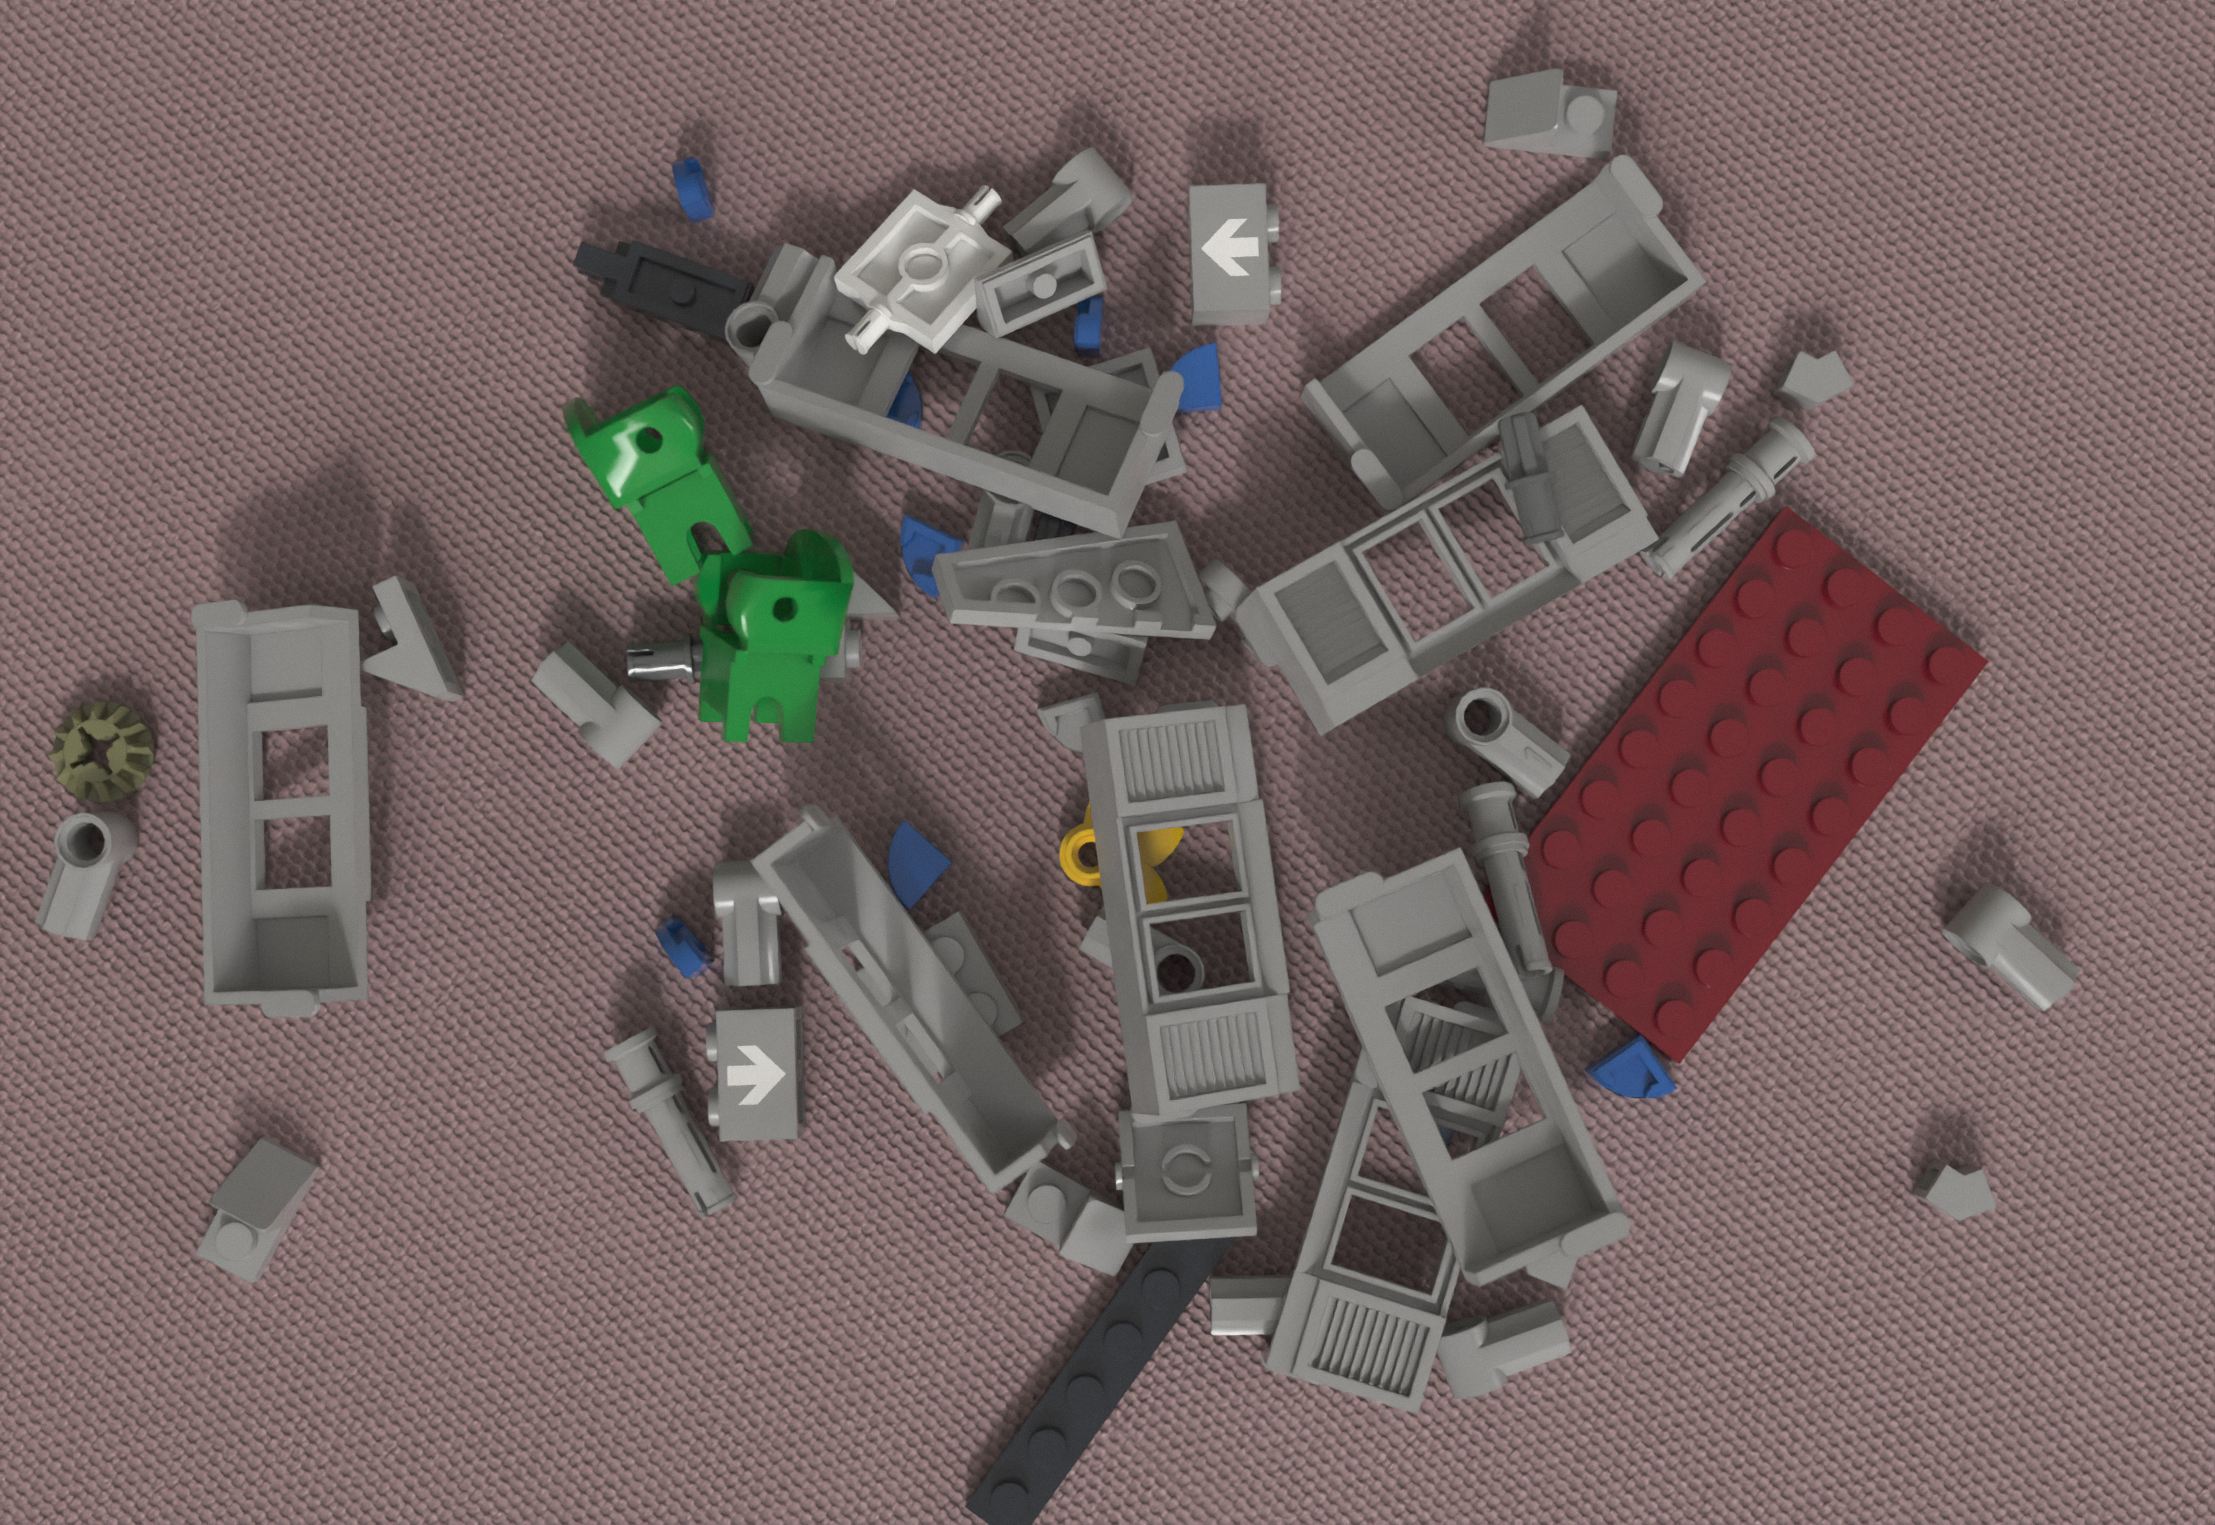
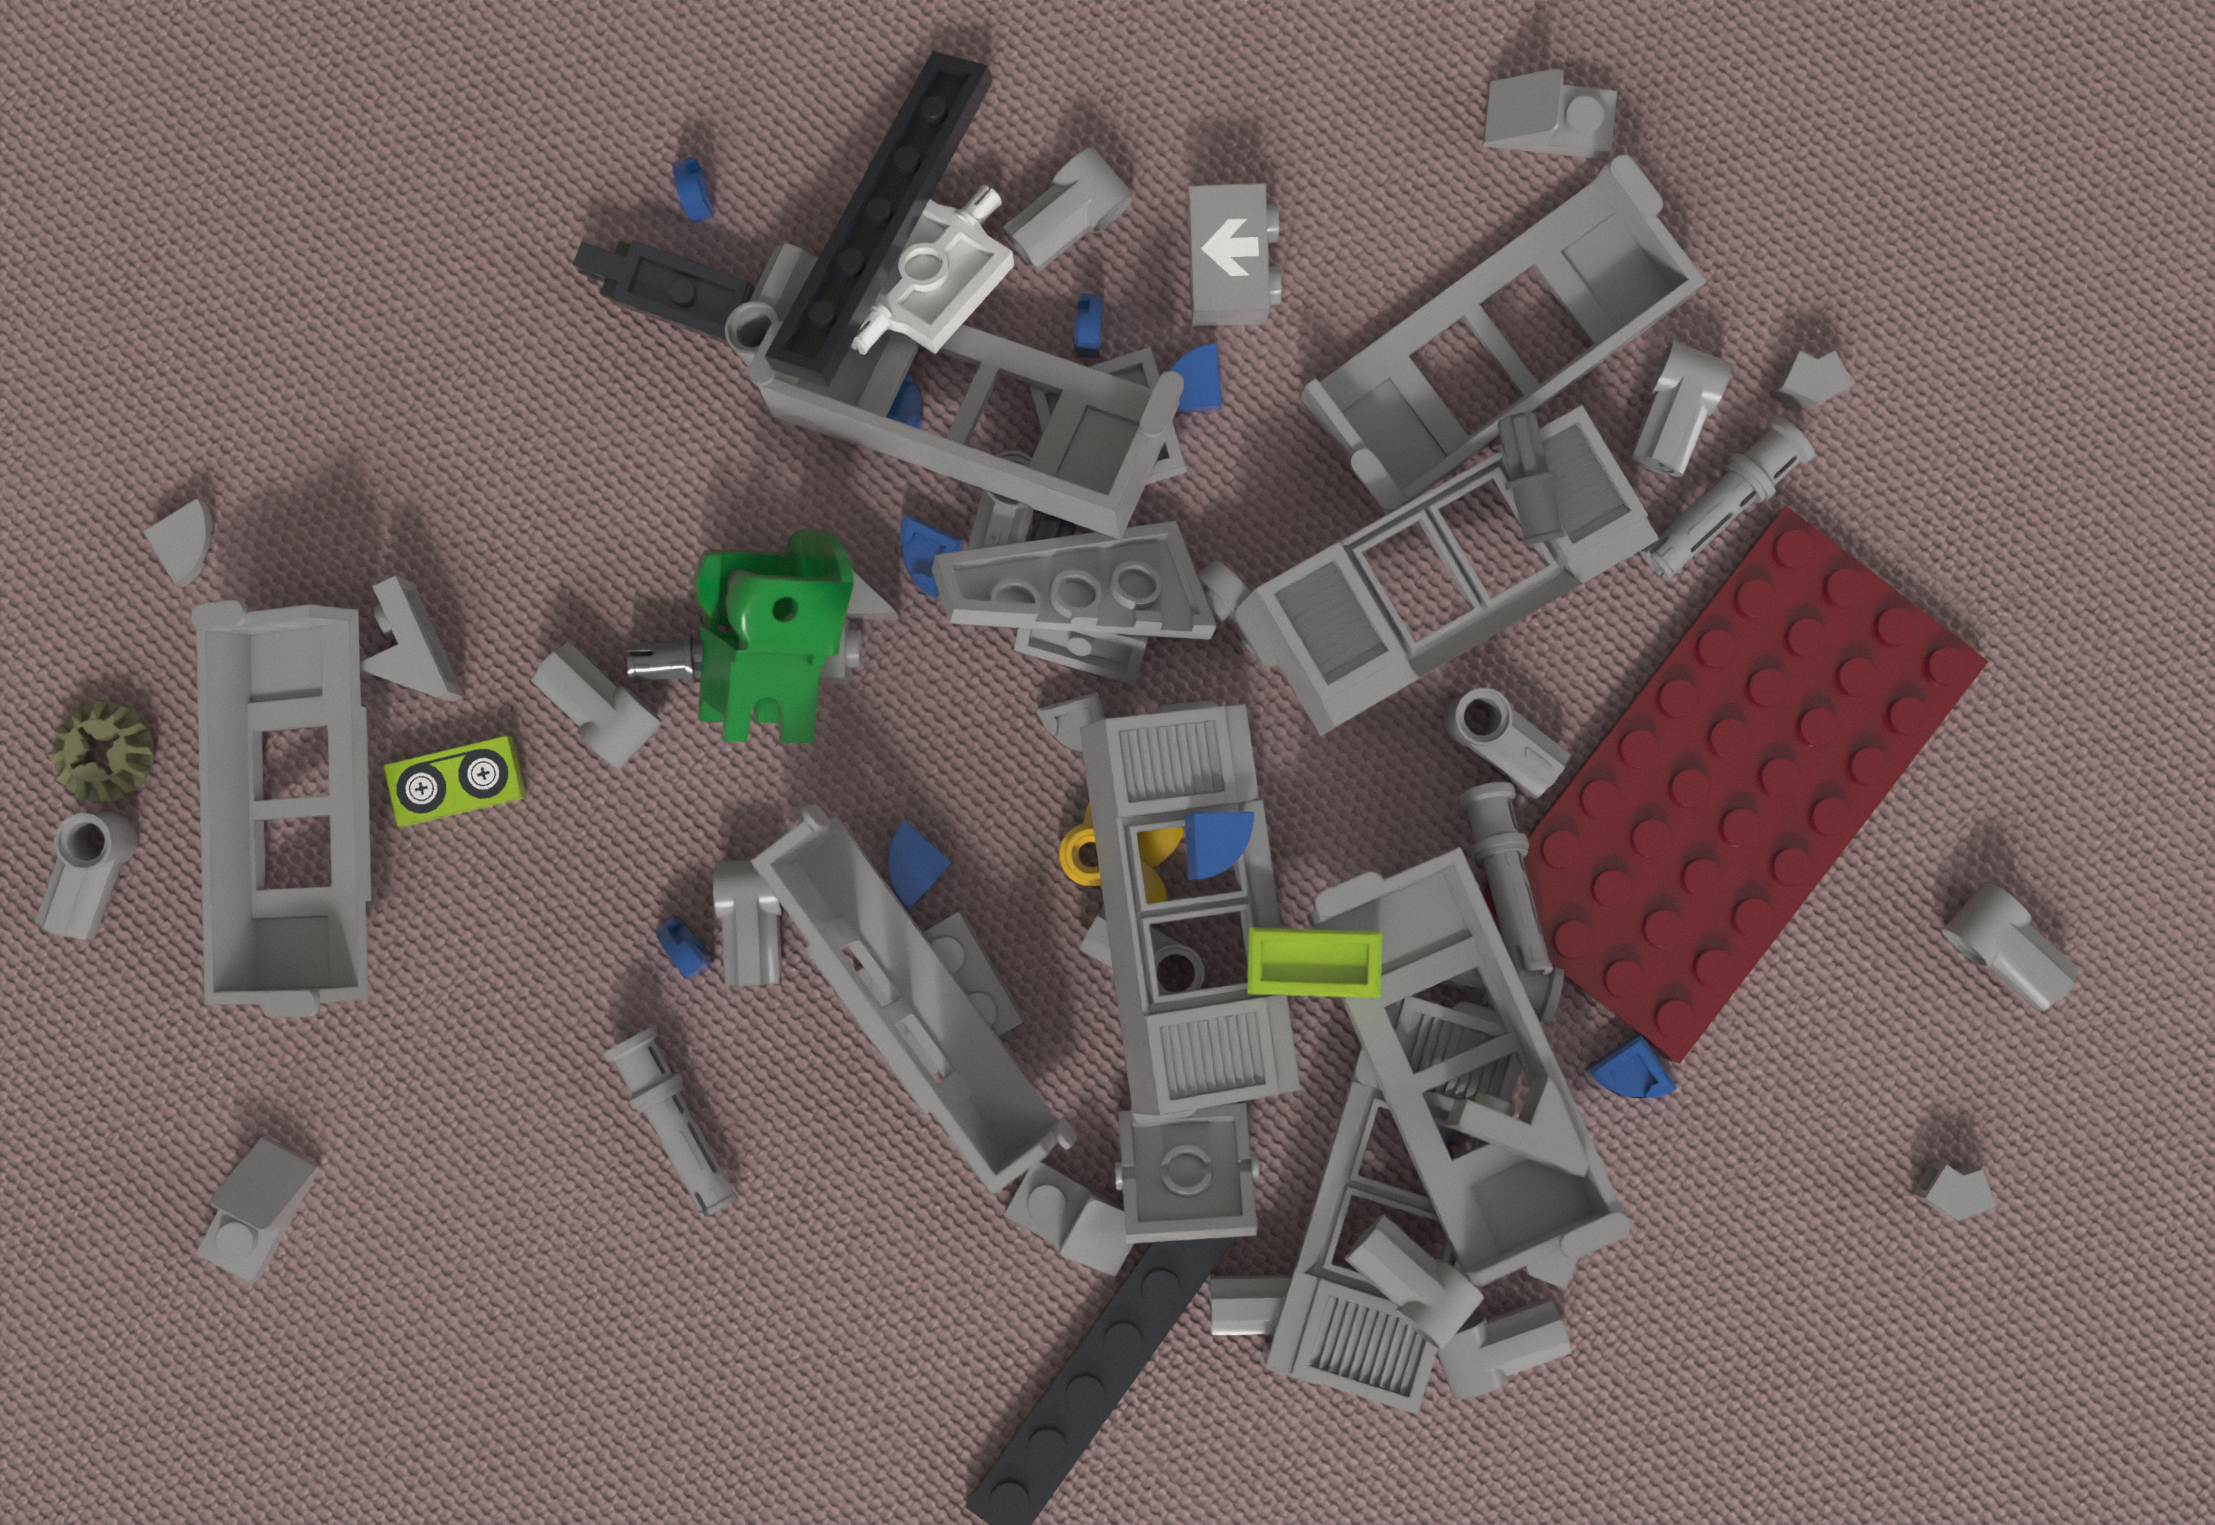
(183, 541): none -> light grey tile
(455, 781): none -> tile
(661, 477): green piece -> none
(758, 1073): light grey brick -> none
(879, 219): none -> black plate
(1039, 284): light grey slope -> none
(1215, 841): none -> blue tile
(1314, 962): none -> lime tile
(1428, 1292): none -> light grey piece
(1540, 1133): none -> light grey slope

